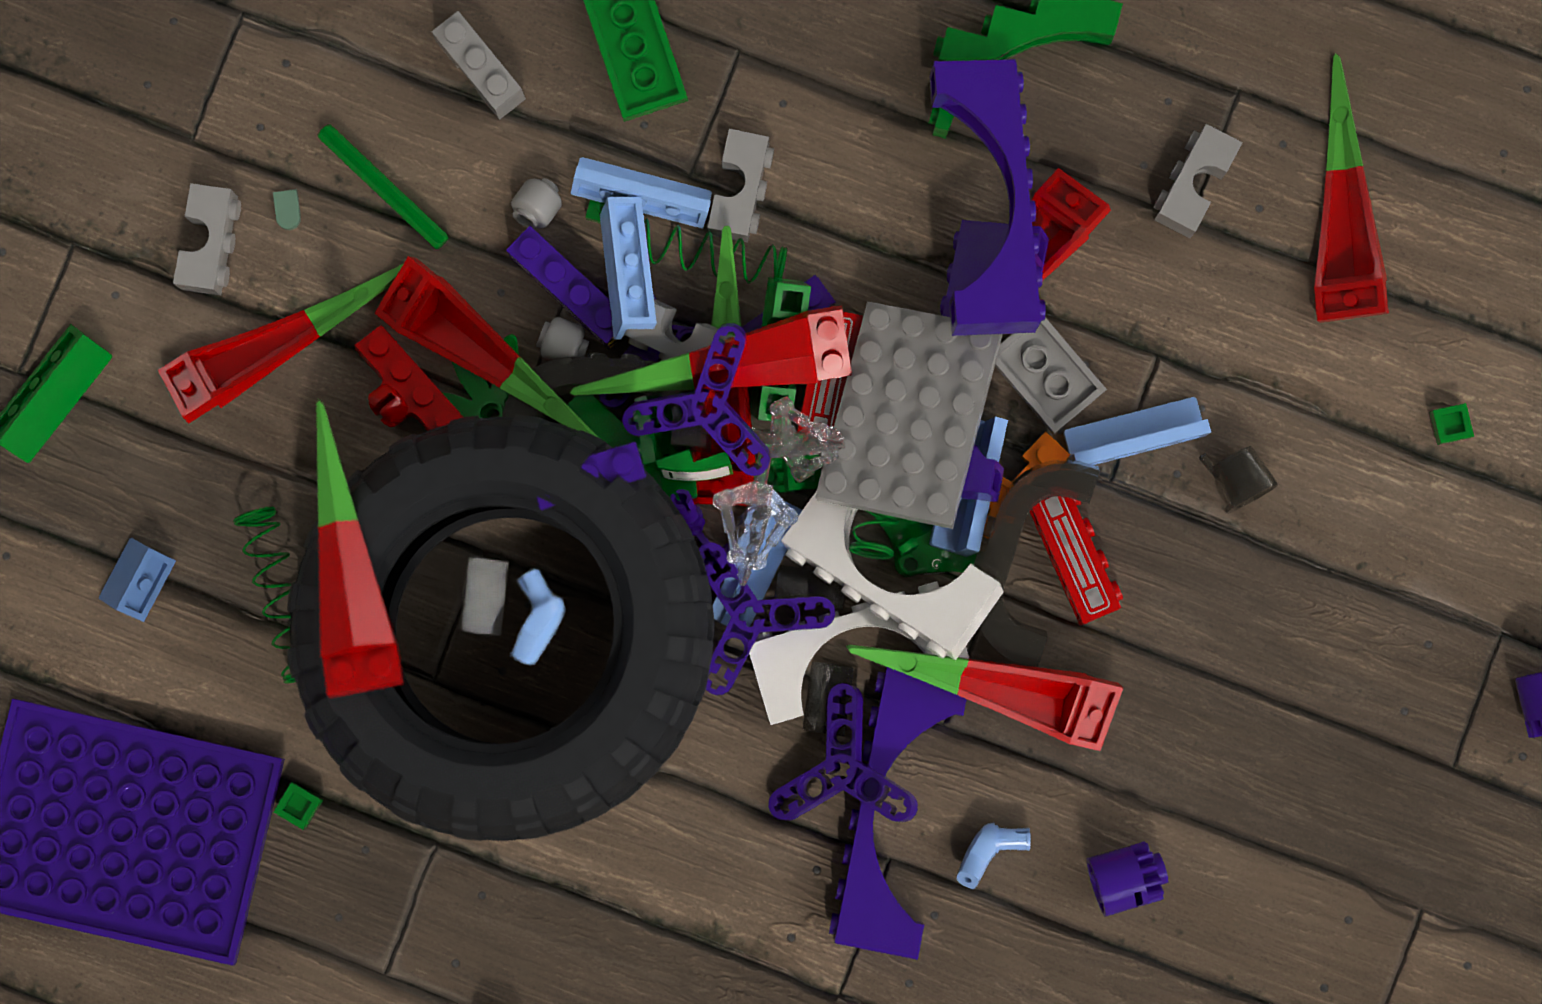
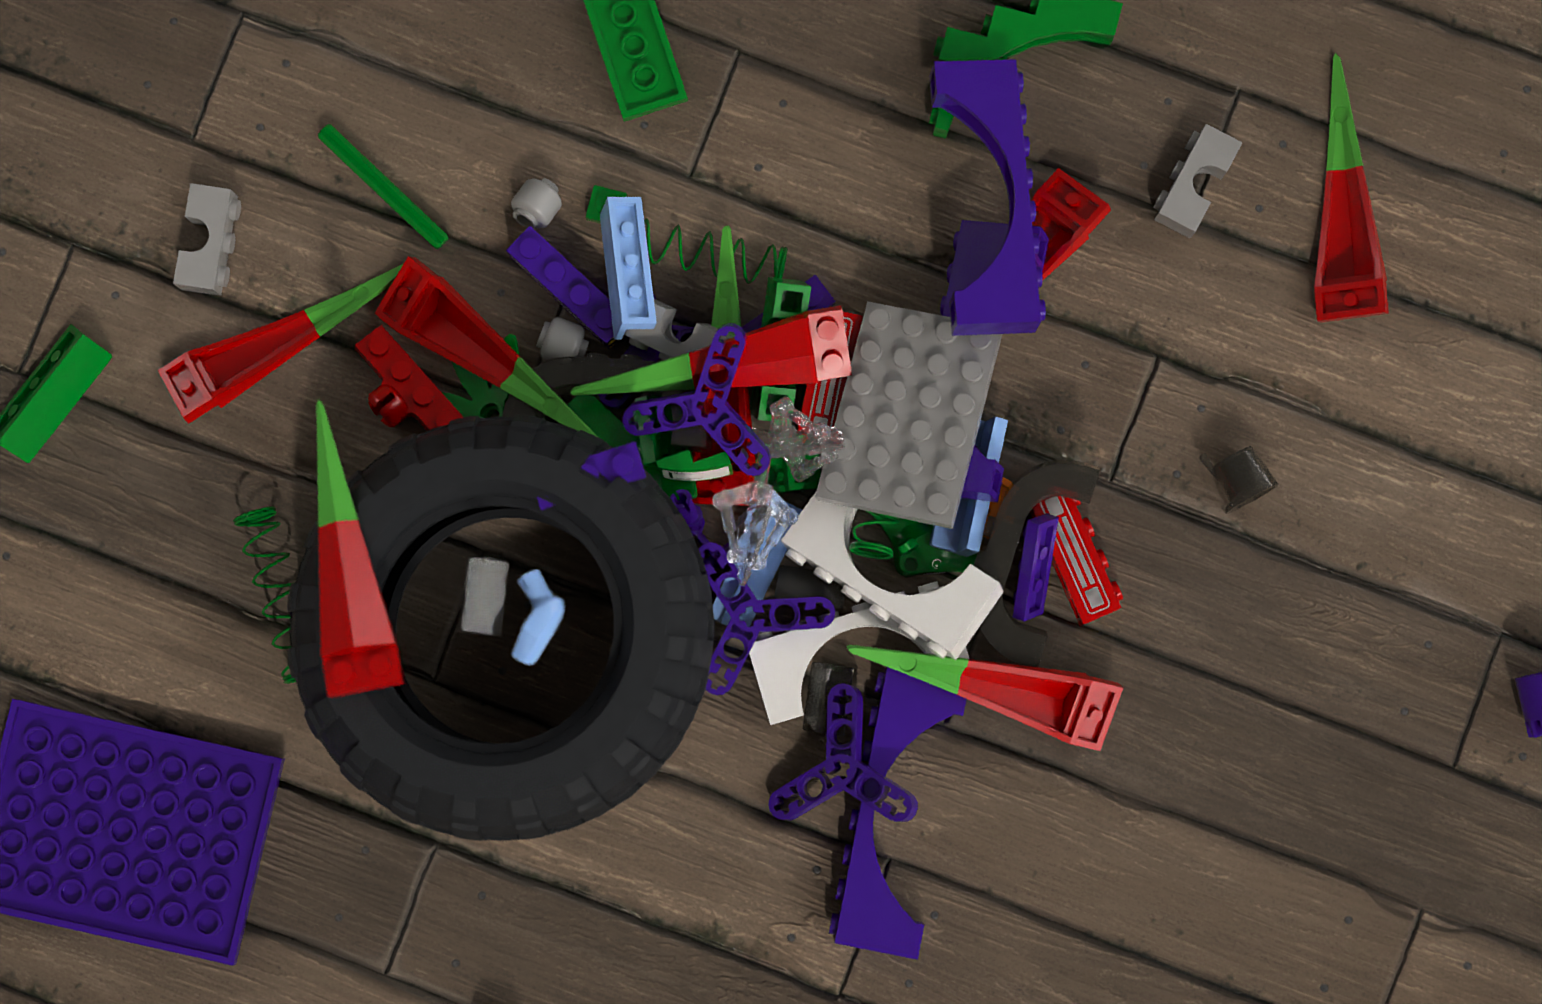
(136, 580): medium blue panel -> none
(287, 209): sand green piece -> none
(298, 805): green plate -> none
(479, 65): light grey arch -> none
(659, 195): light blue panel -> none
(747, 156): light grey arch -> none
(983, 848): light blue arm -> none
(1035, 567): none -> dark purple plate
(1042, 451): orange plate -> none
(1048, 375): light grey plate -> none
(1127, 878): dark purple gear -> none
(1136, 432): light blue panel -> none
(1451, 424): green plate -> none

